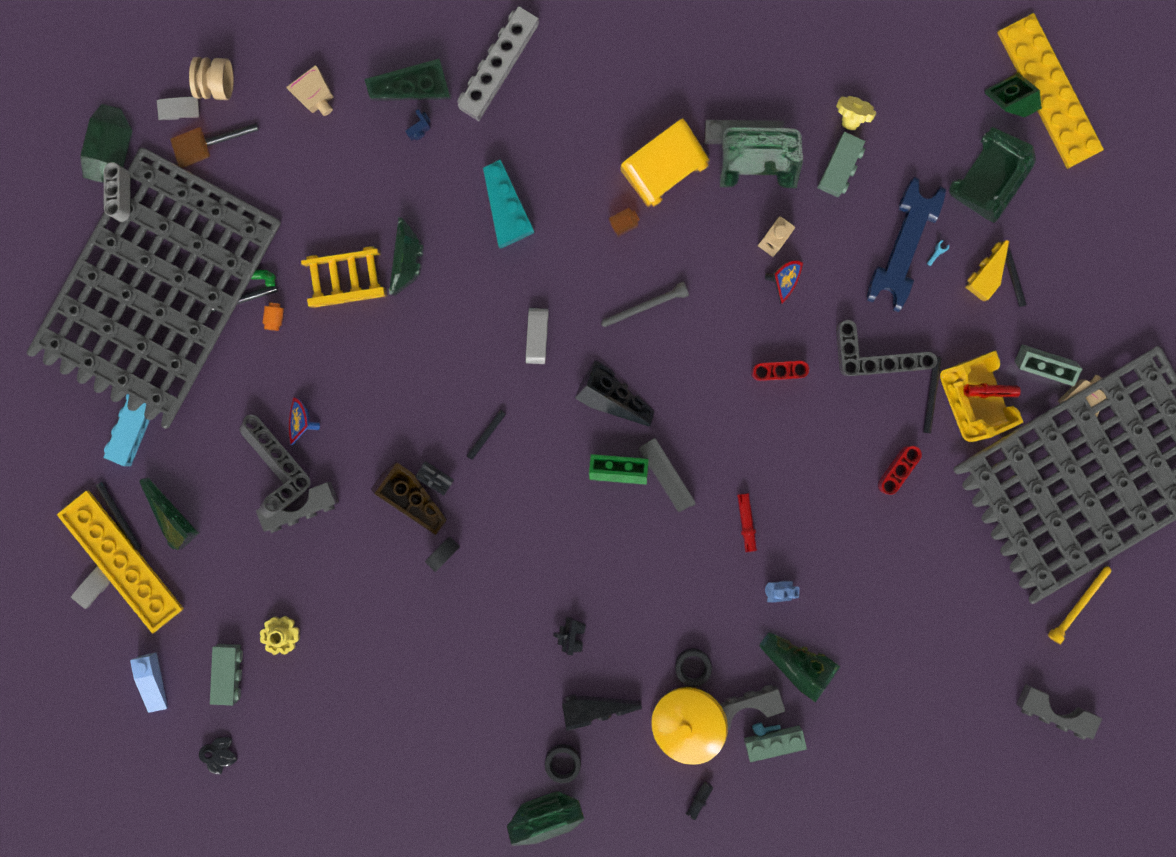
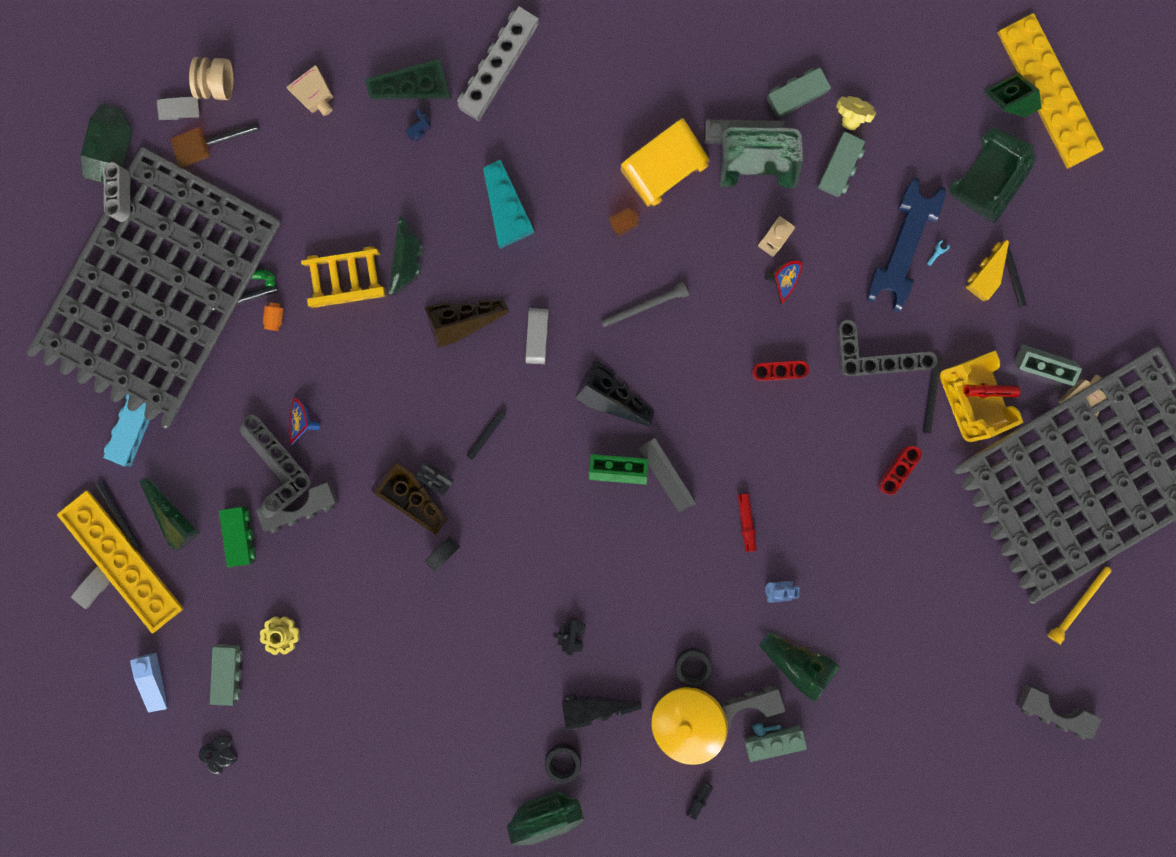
(237, 536): none -> green brick
(458, 321): none -> dark brown wedge
(798, 92): none -> sand green brick

